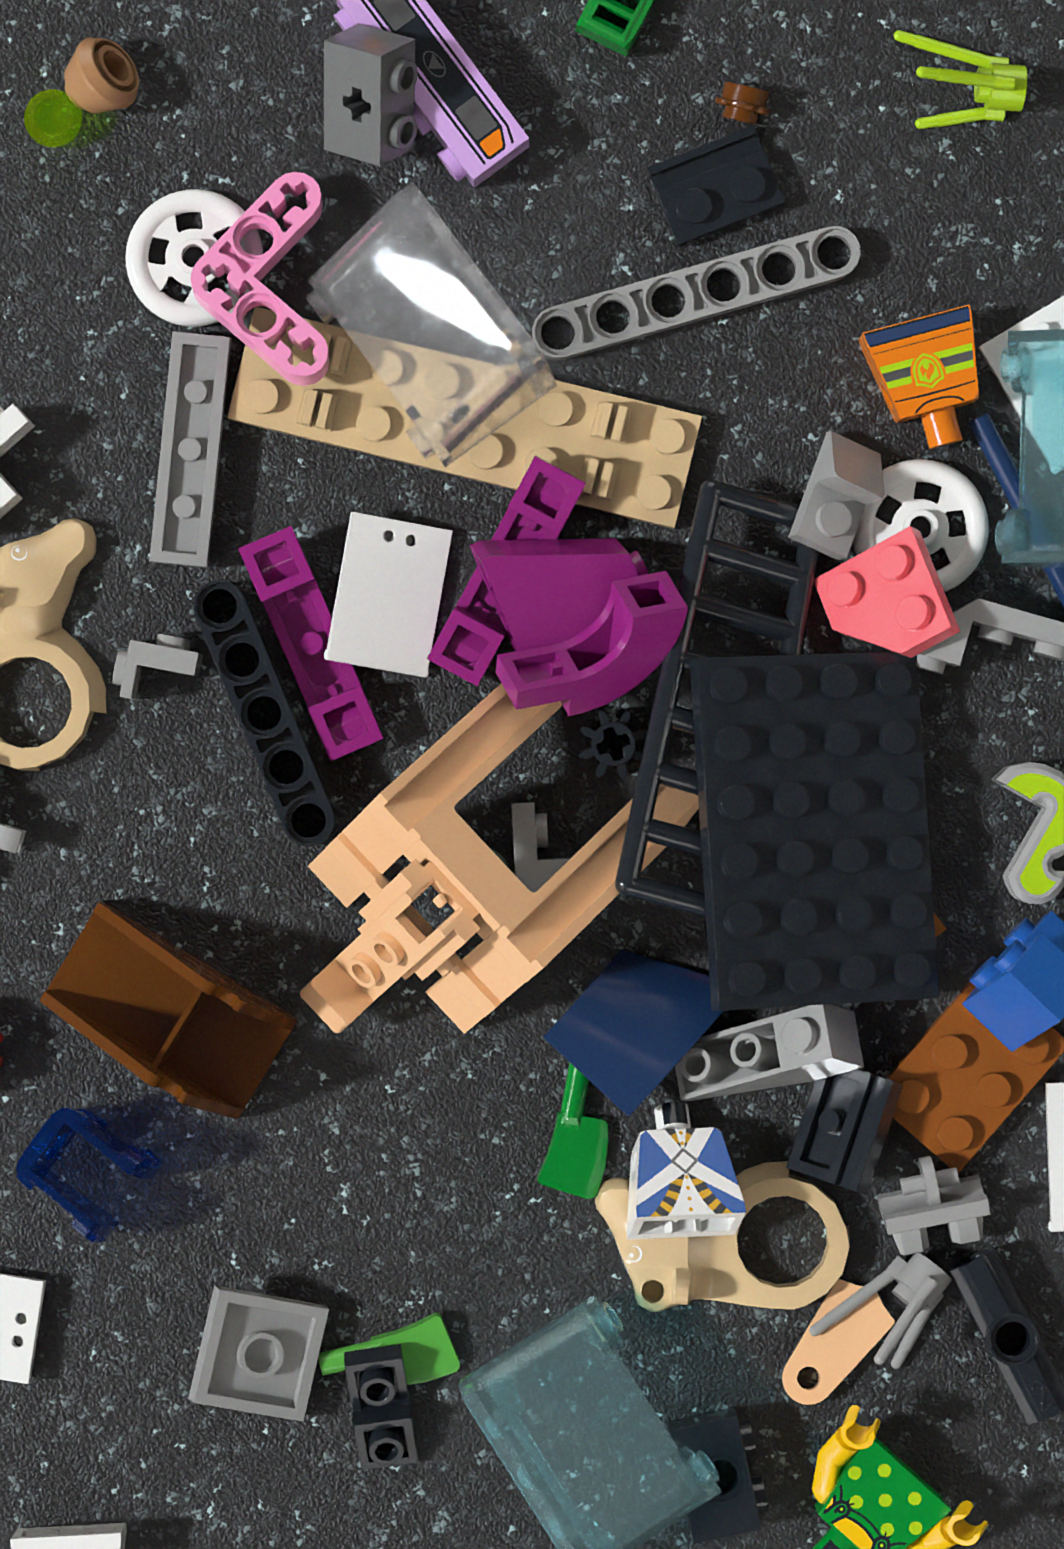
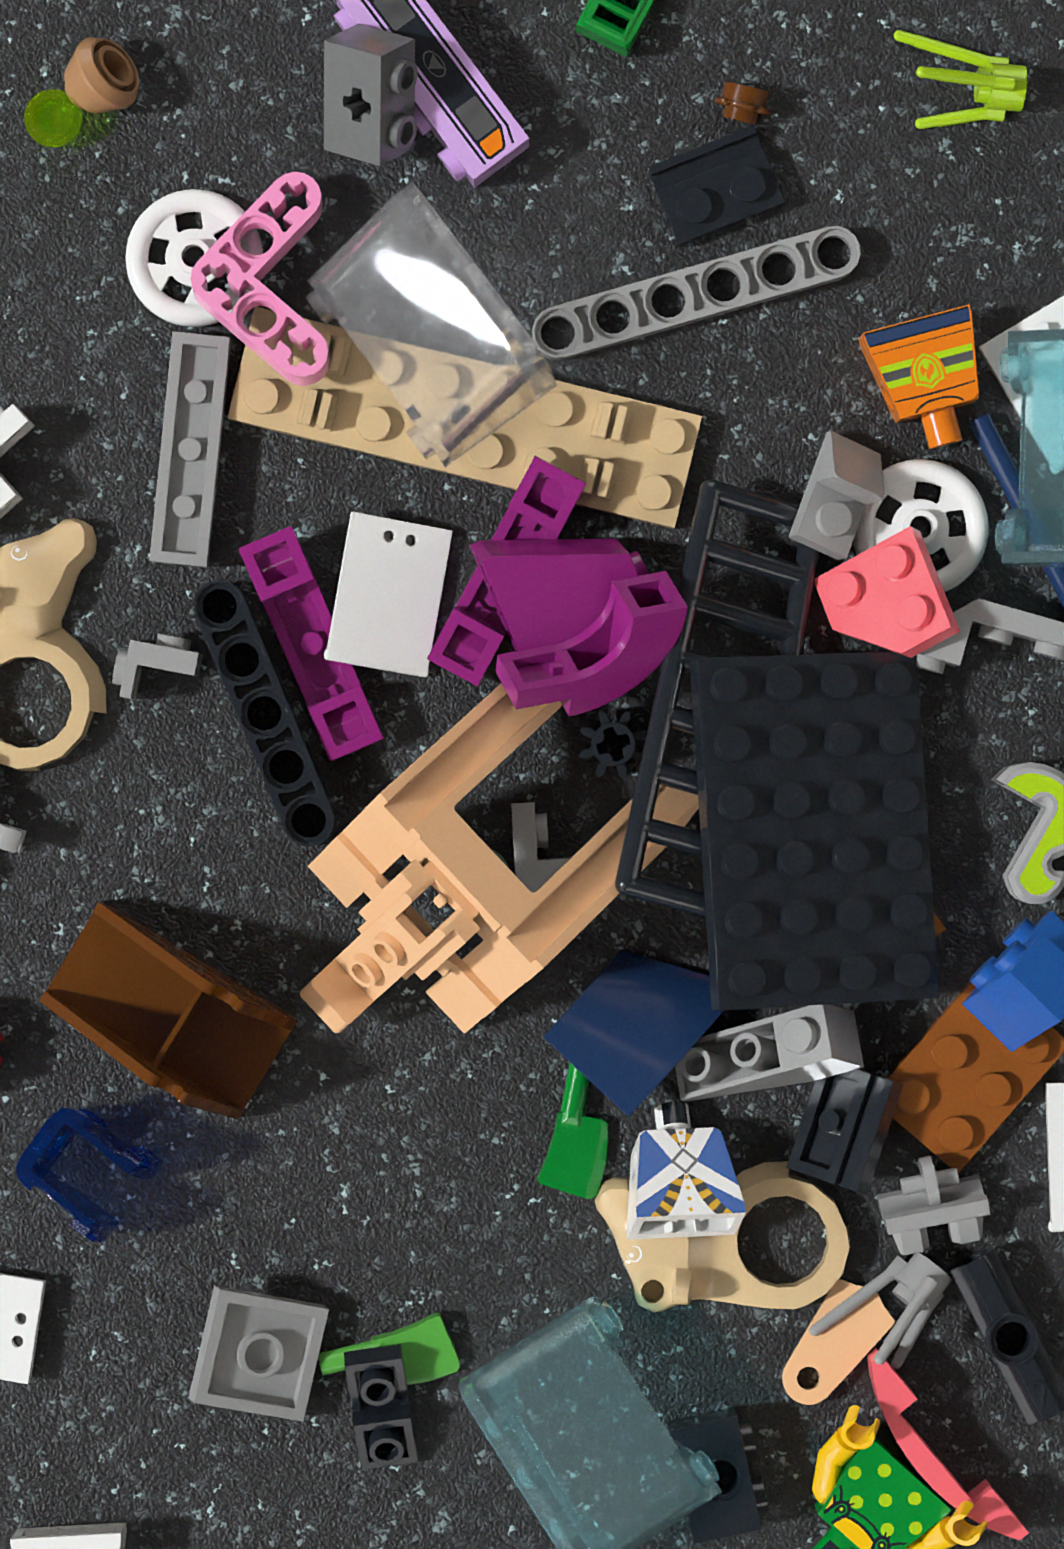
(893, 1398): none -> coral slope

